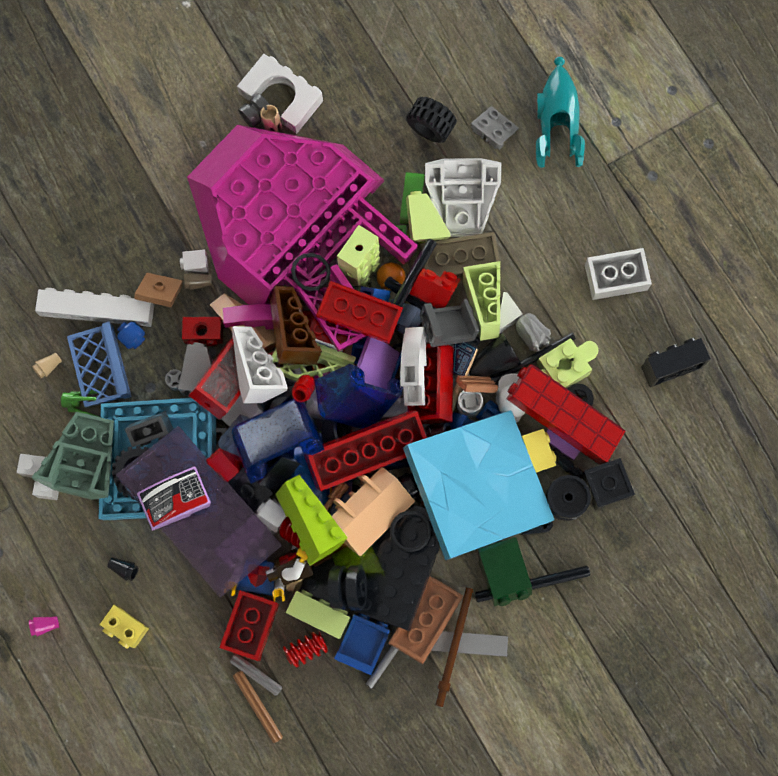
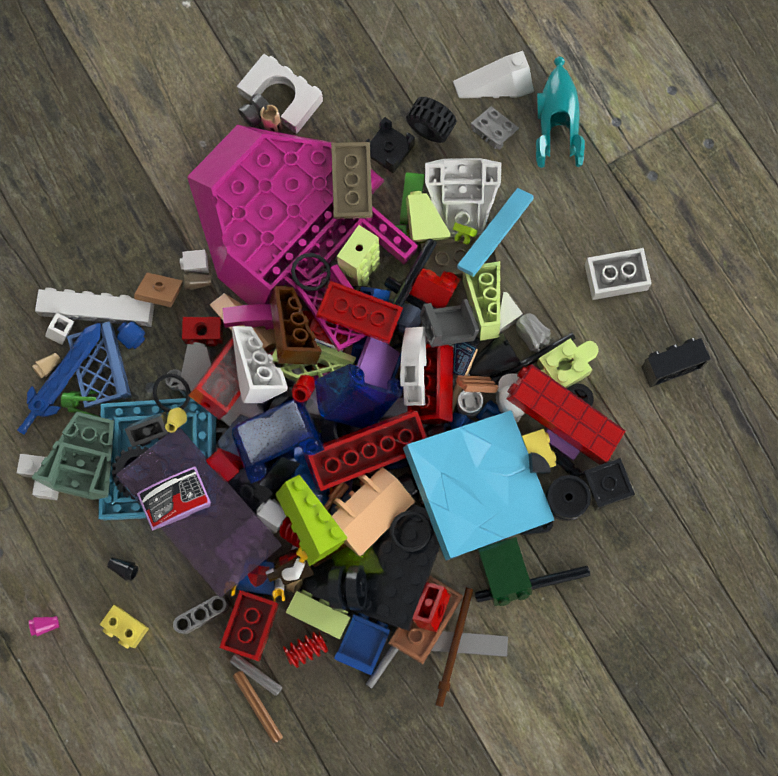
(41, 402): none -> blue sword
(59, 328): none -> white brick
(173, 376): none -> black piece
(175, 419): none -> light yellow cone
(190, 615): none -> light grey beam
(351, 180): none -> dark tan plate
(390, 146): none -> black panel
(390, 269): orange hair -> none
(431, 607): none -> red brick
(464, 231): none -> lime tile
(495, 232): none -> medium azure tile
(502, 77): none -> white wedge
(538, 464): none -> black tile

